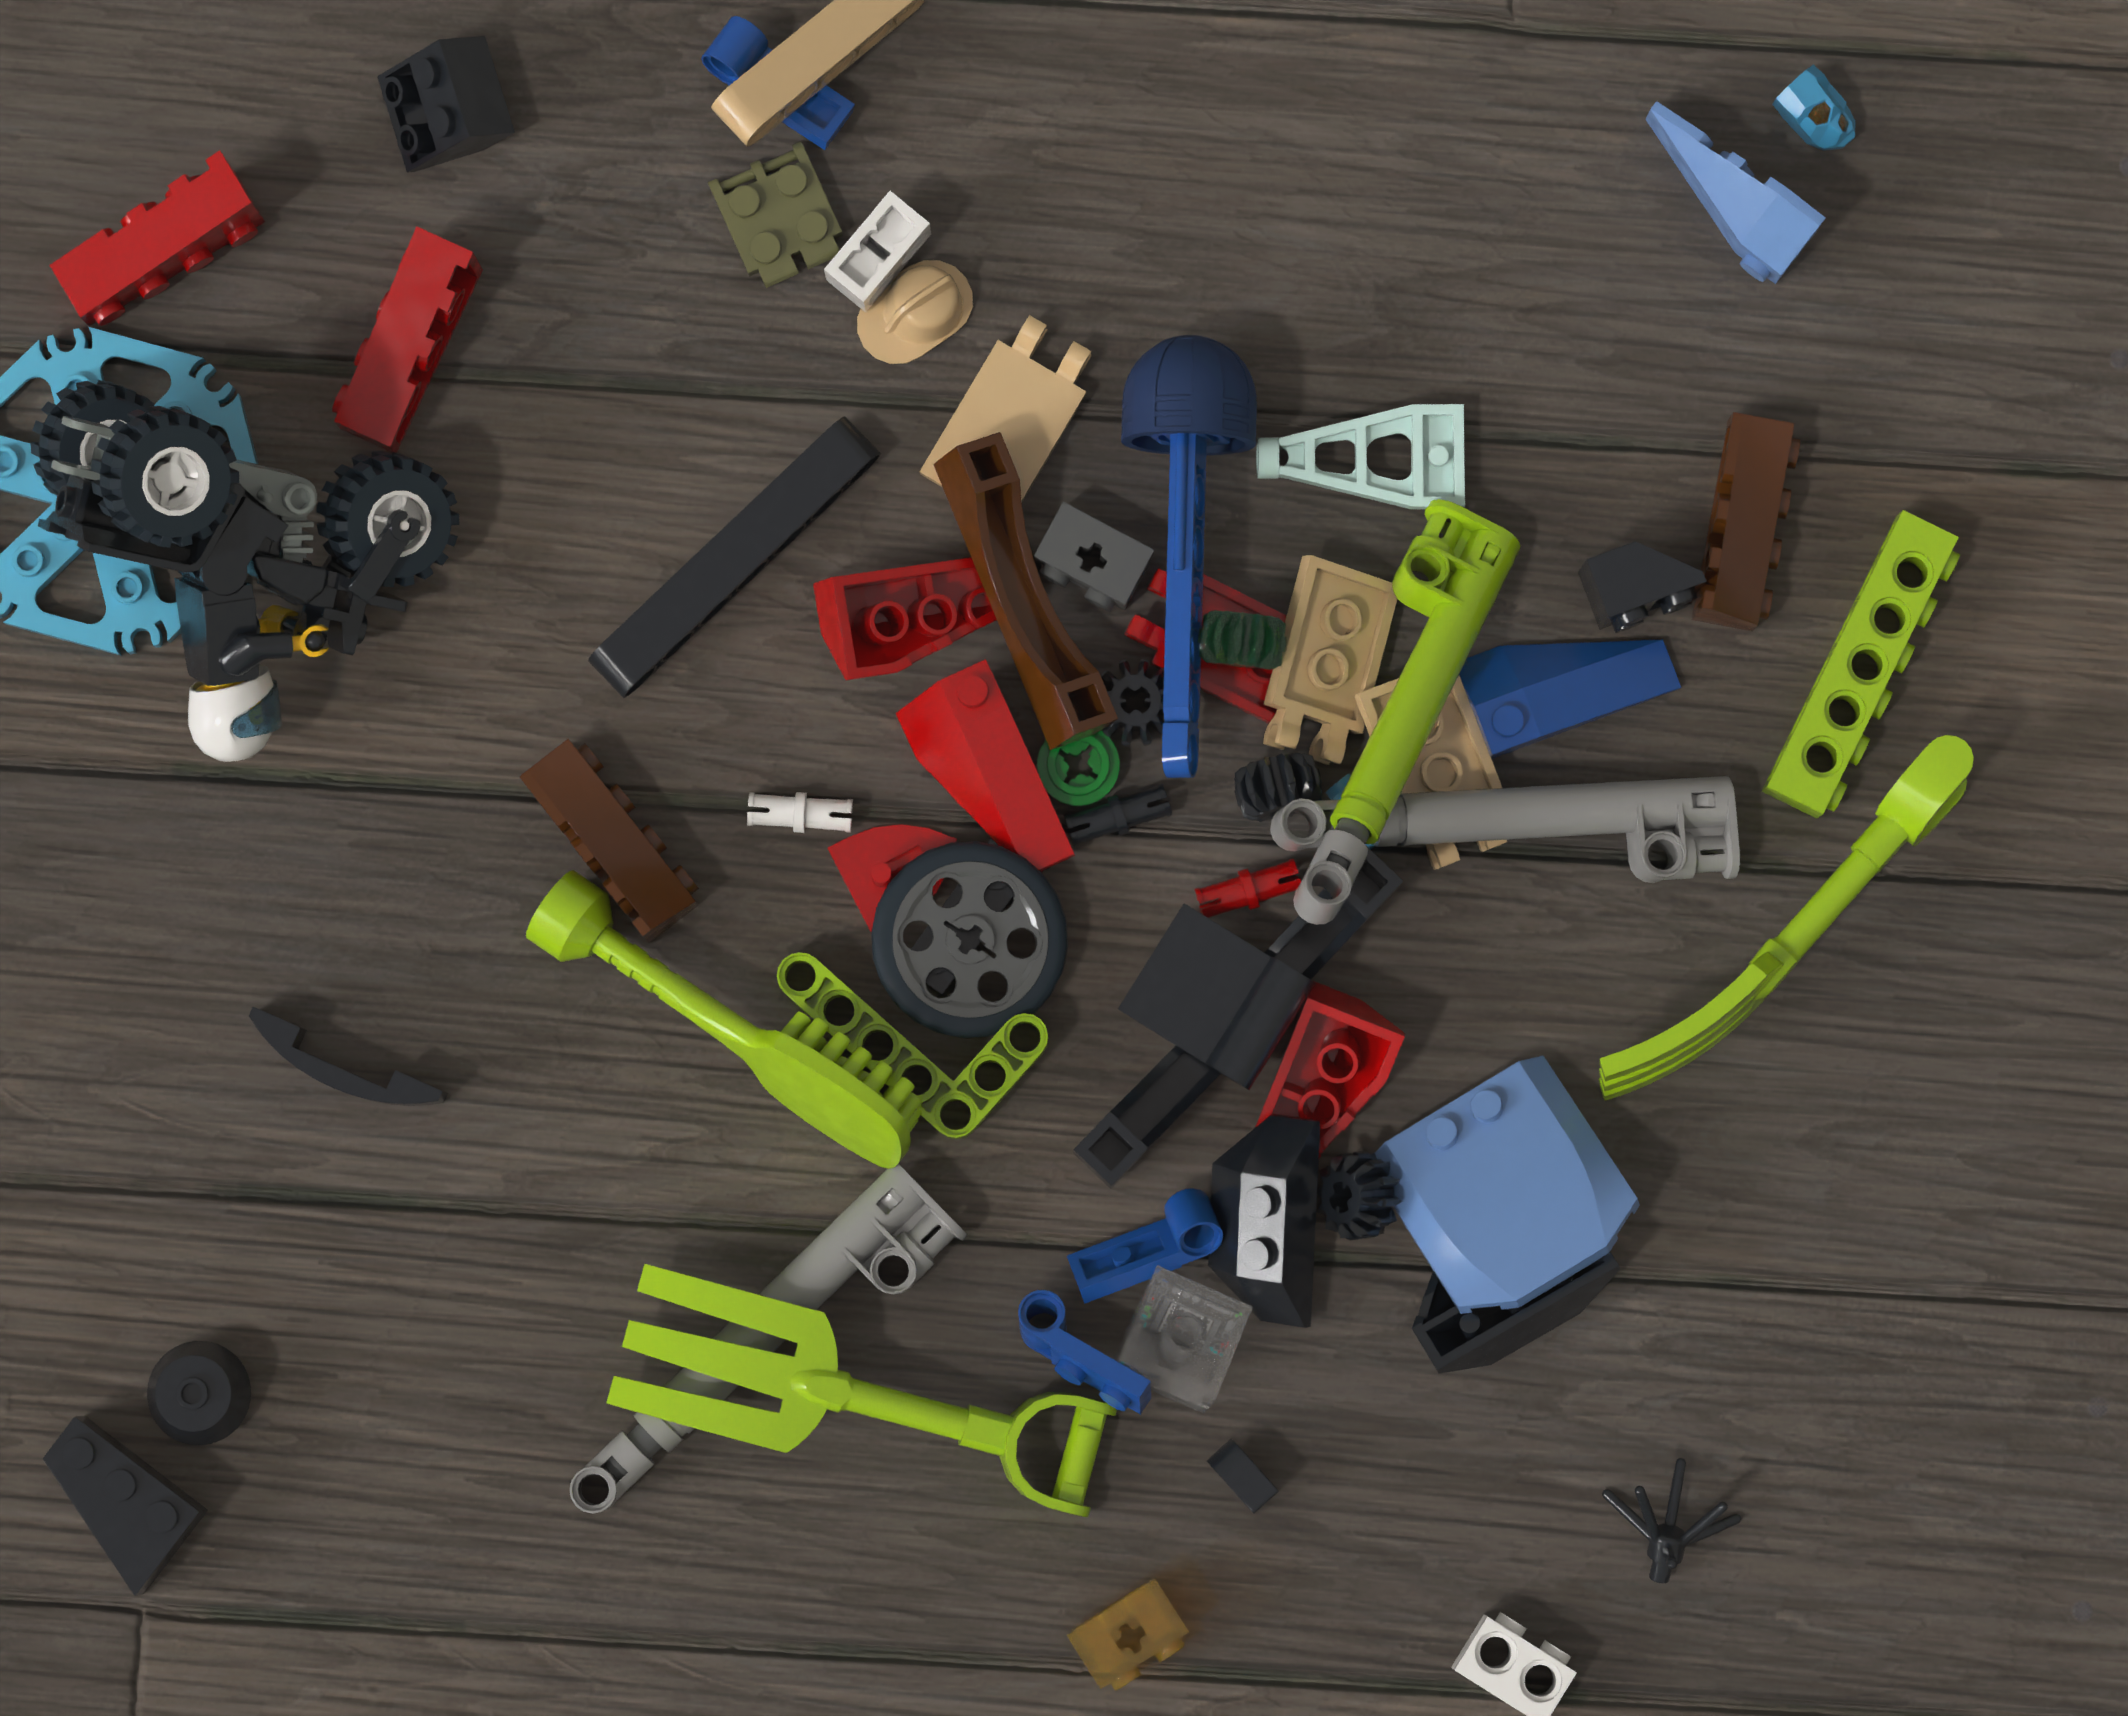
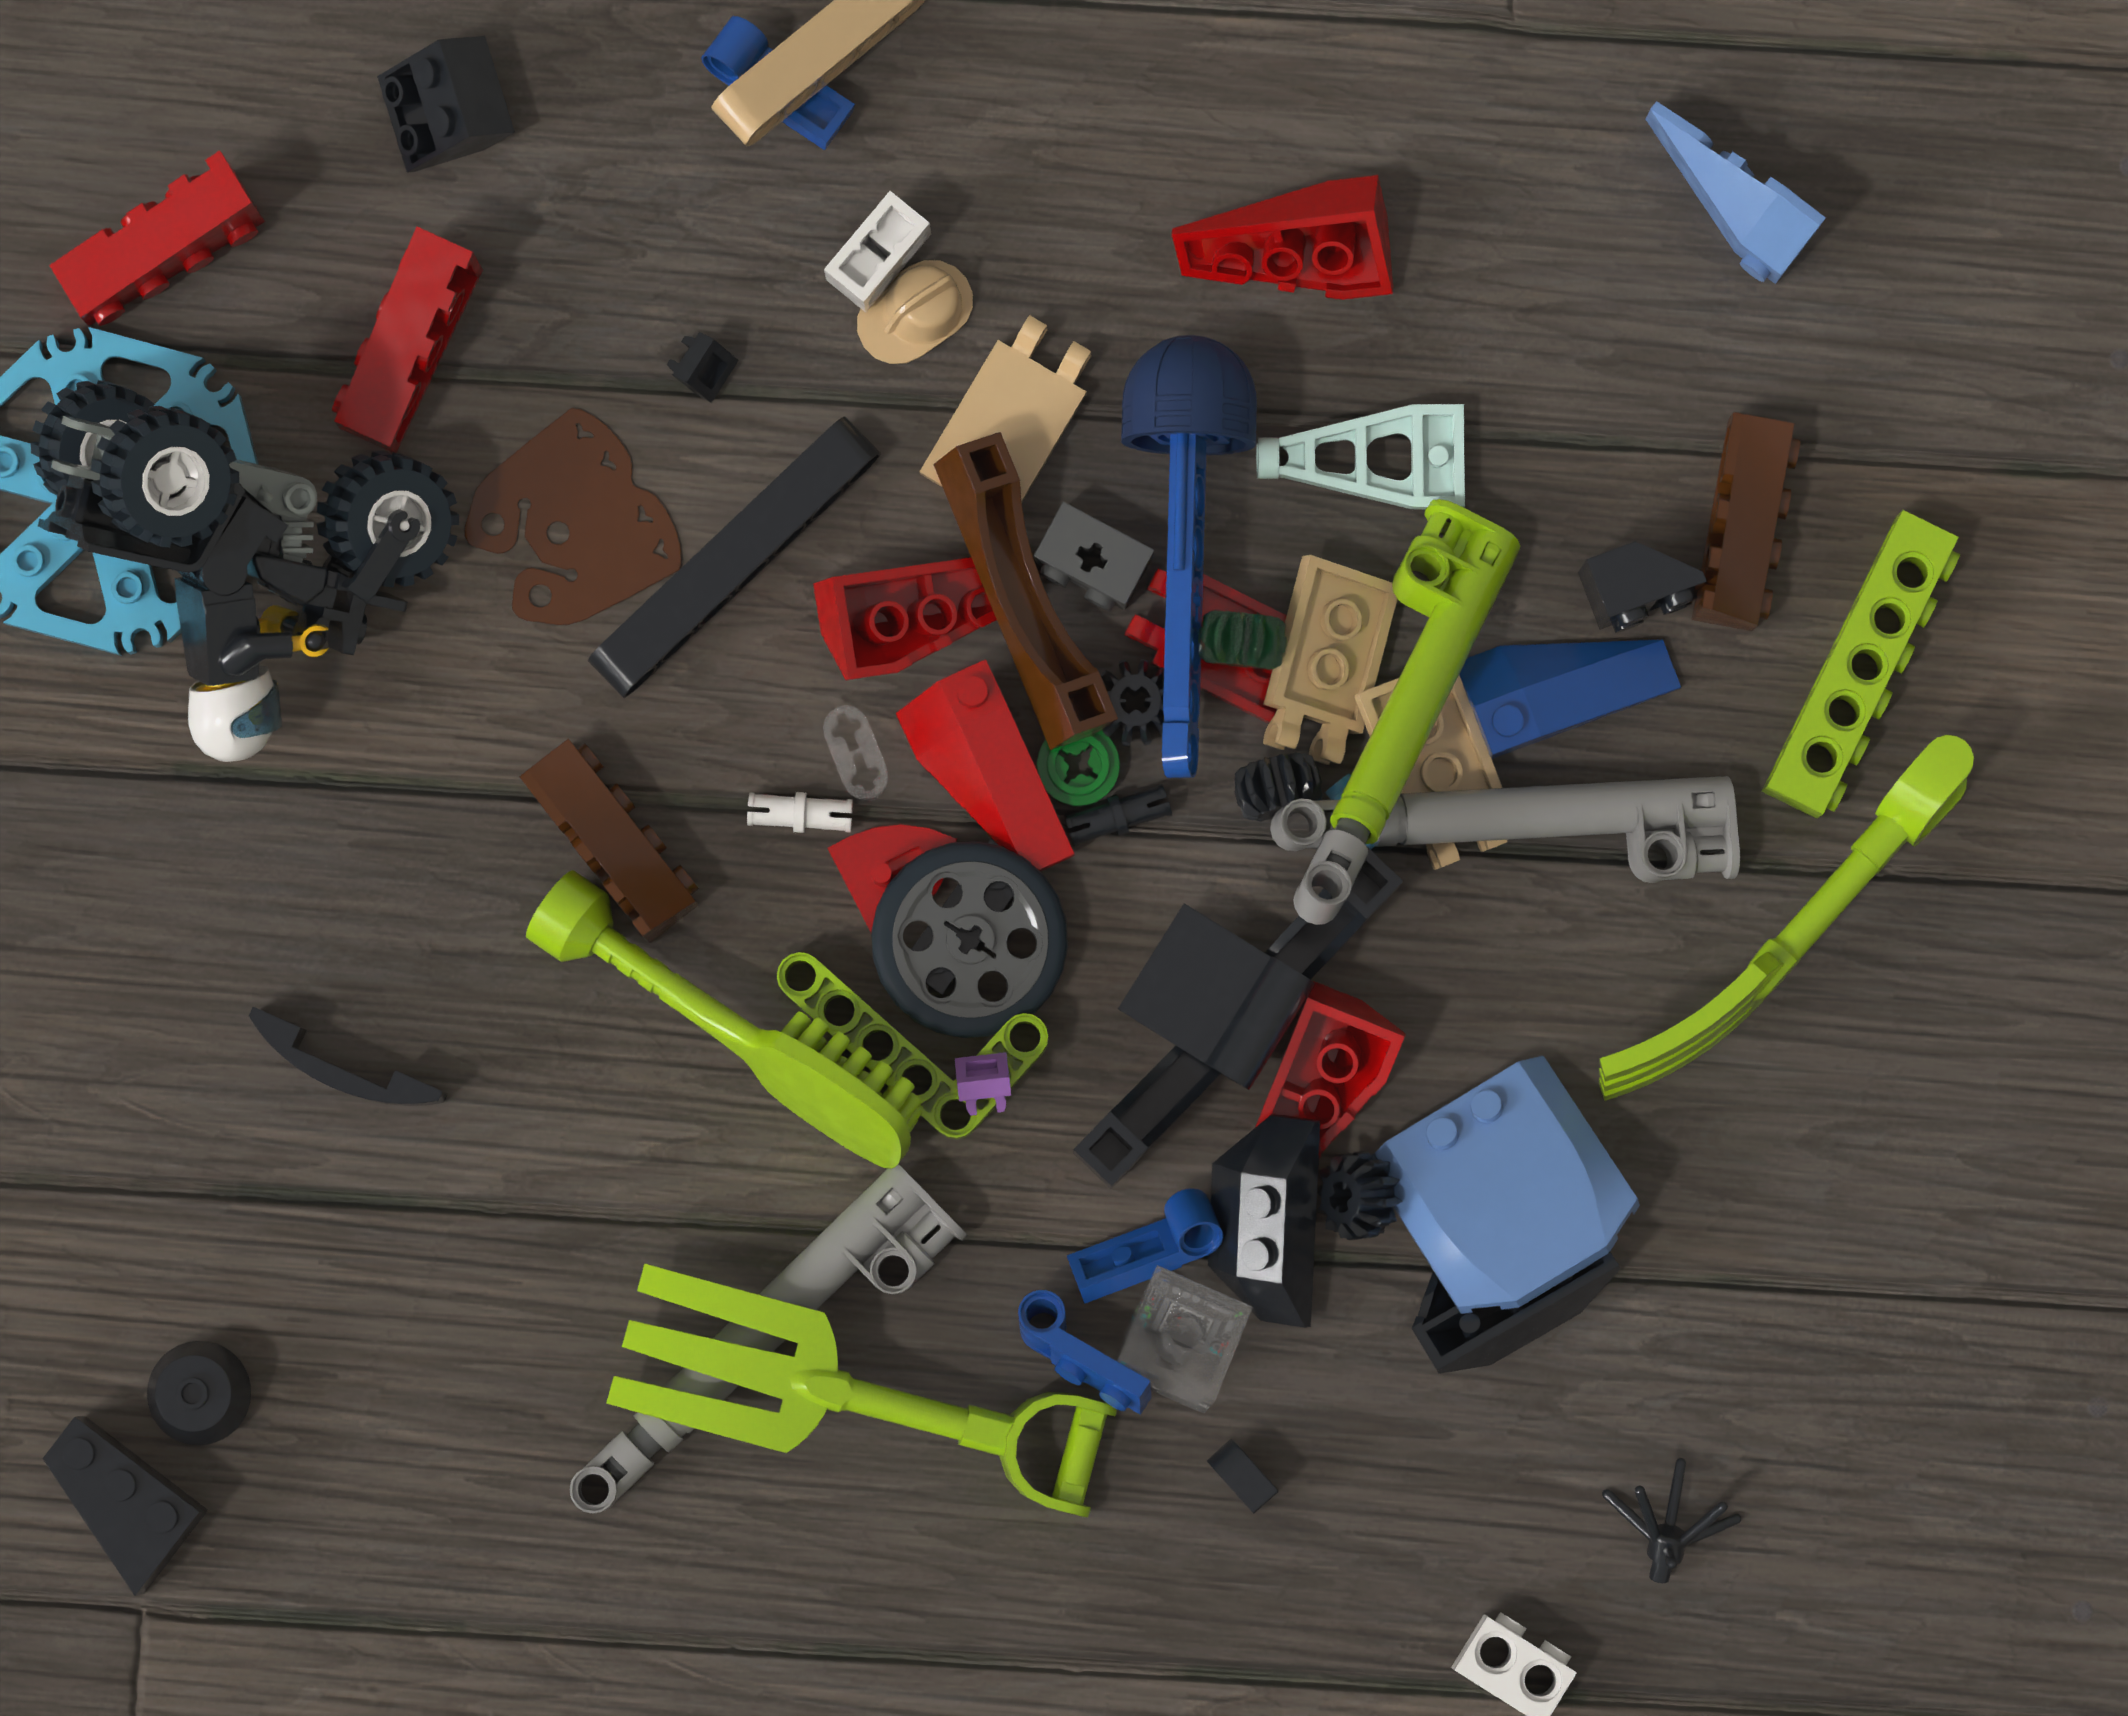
(597, 506): none -> reddish brown piece
(703, 366): none -> black tile
(778, 216): olive plate -> none
(867, 748): none -> clear beam
(983, 1078): none -> medium lavender tile
(1098, 1635): clear yellow brick -> none
(1248, 889): red pin -> none
(1309, 238): none -> red wedge
(1816, 111): dark azure rock -> none

